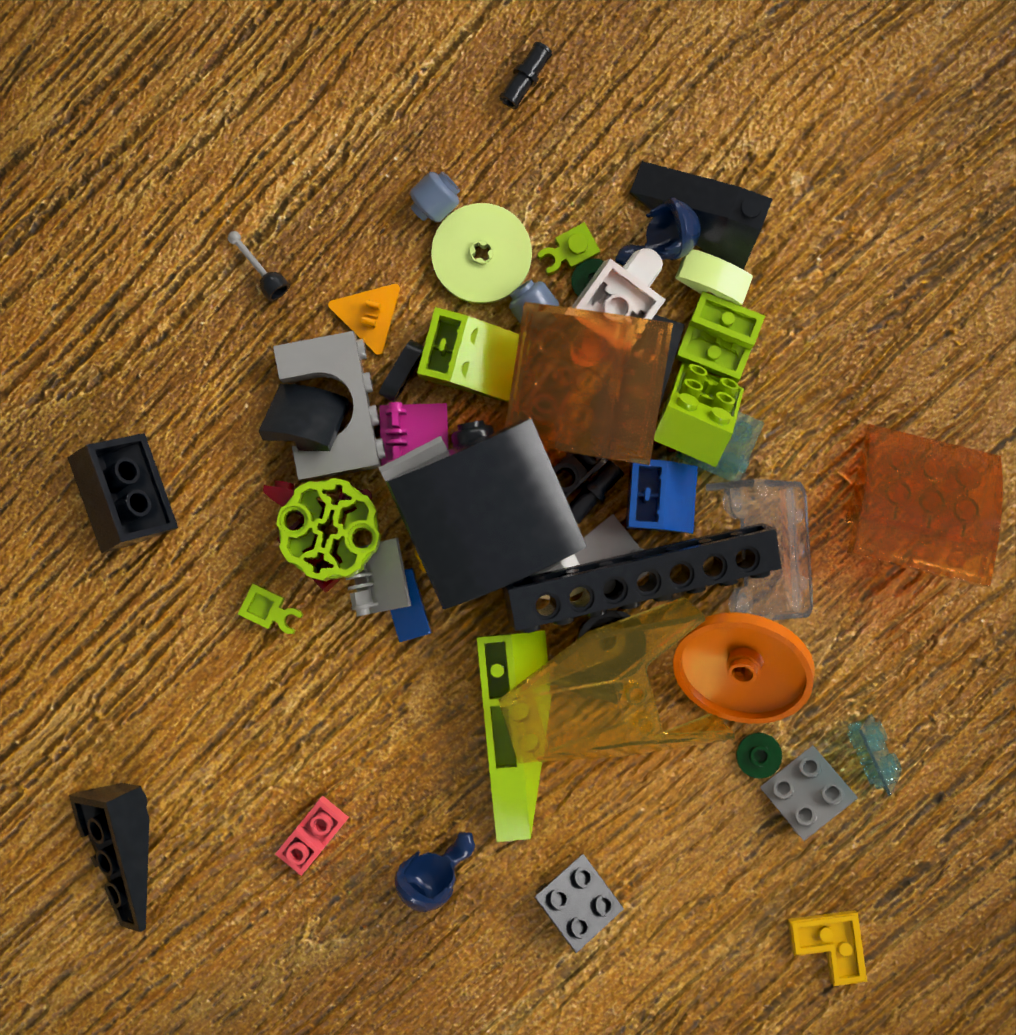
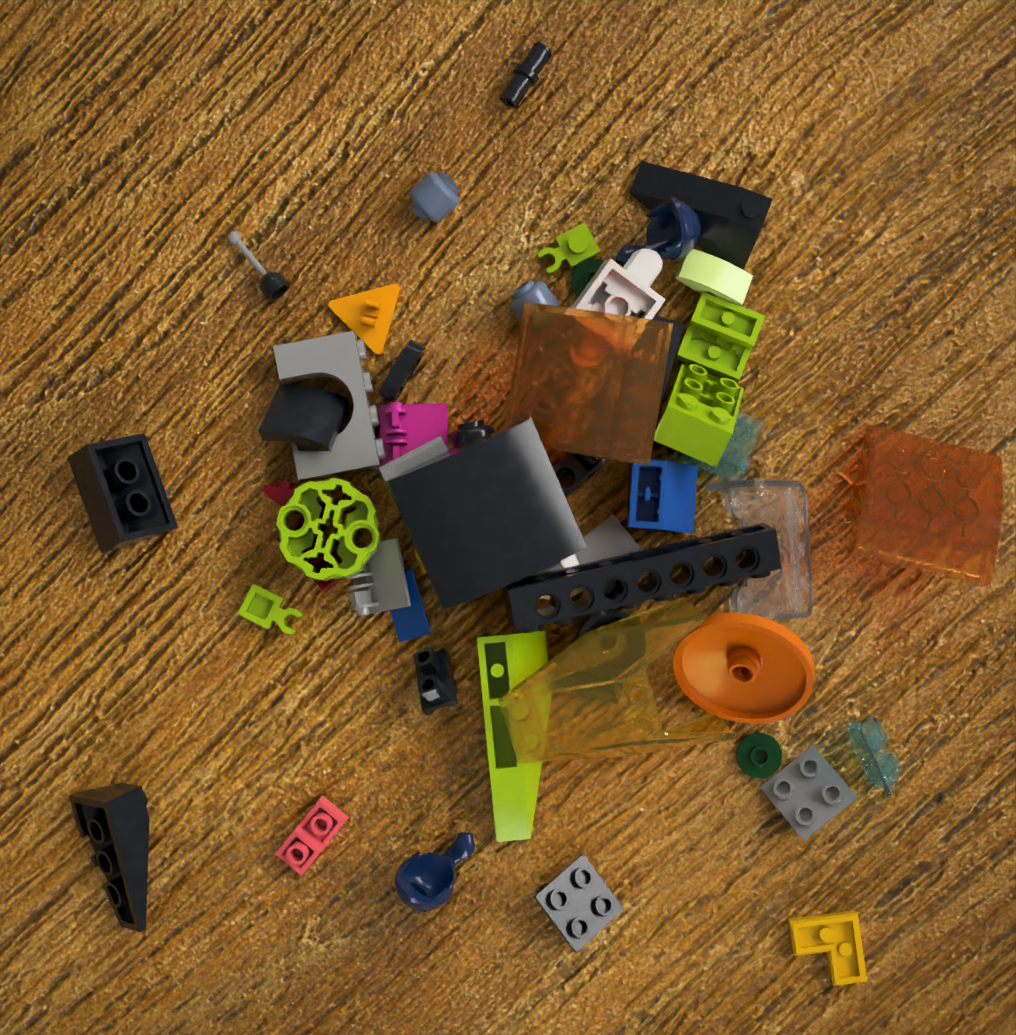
(435, 679): none -> black hips
(469, 355): lime slope -> none
(484, 227): yellowish green piece -> none
(595, 490): black pin -> none

